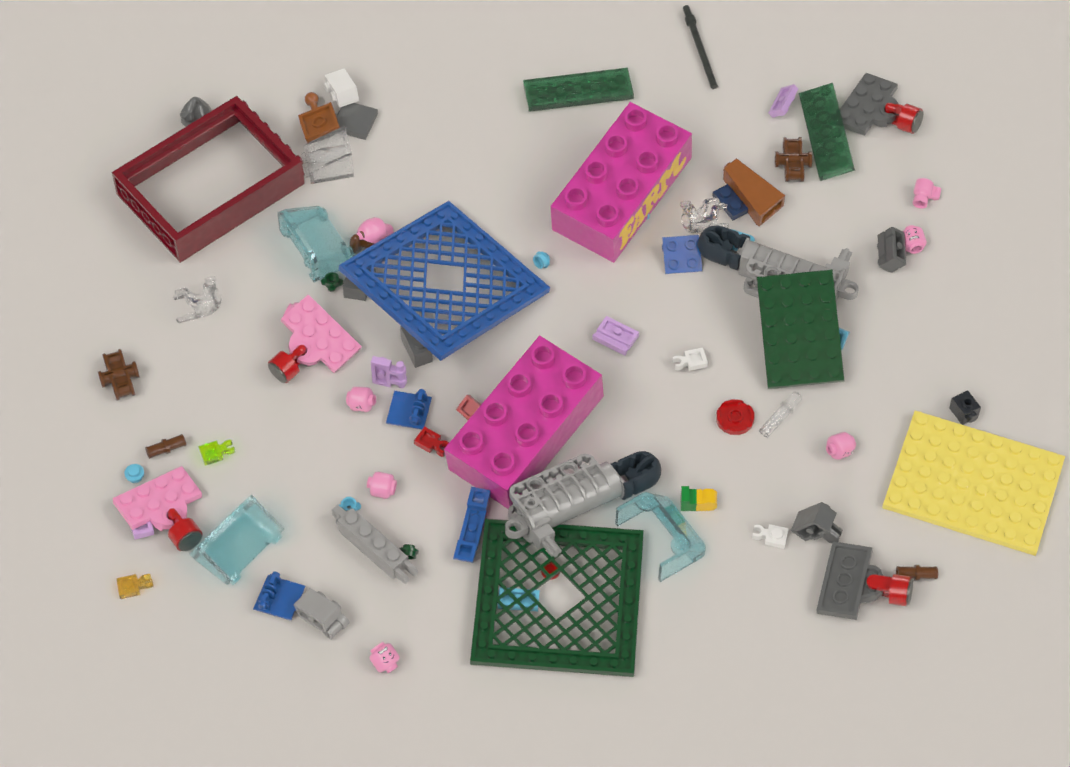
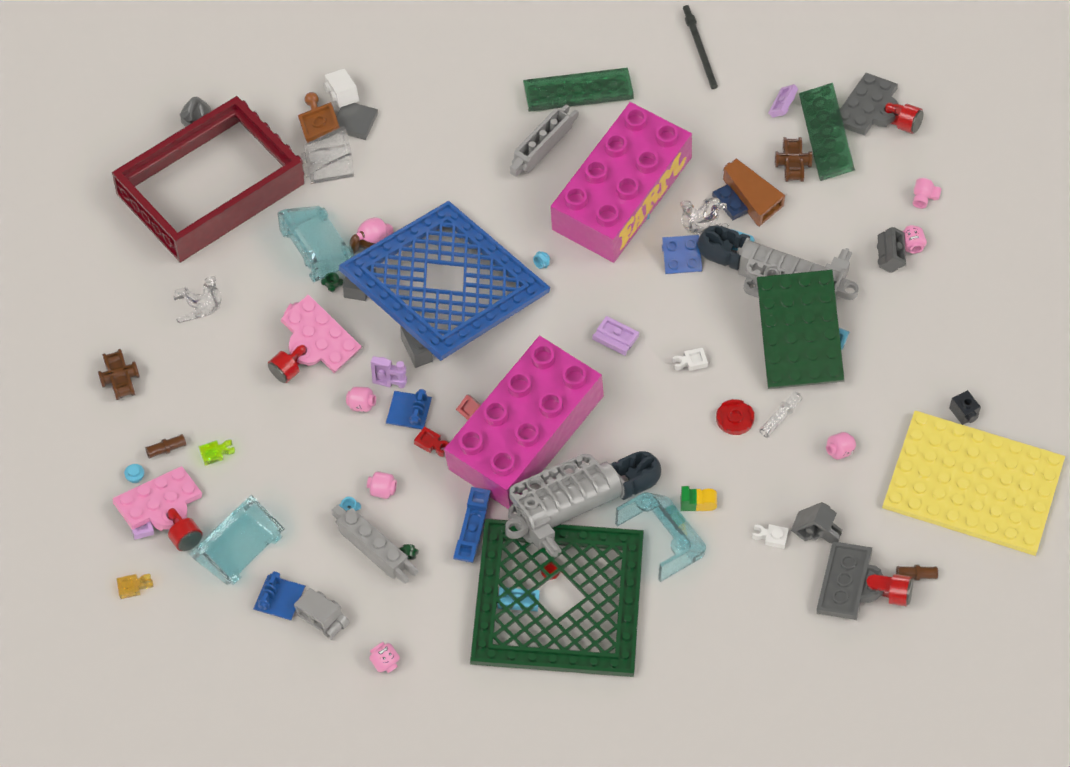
(542, 140): none -> light grey hinge

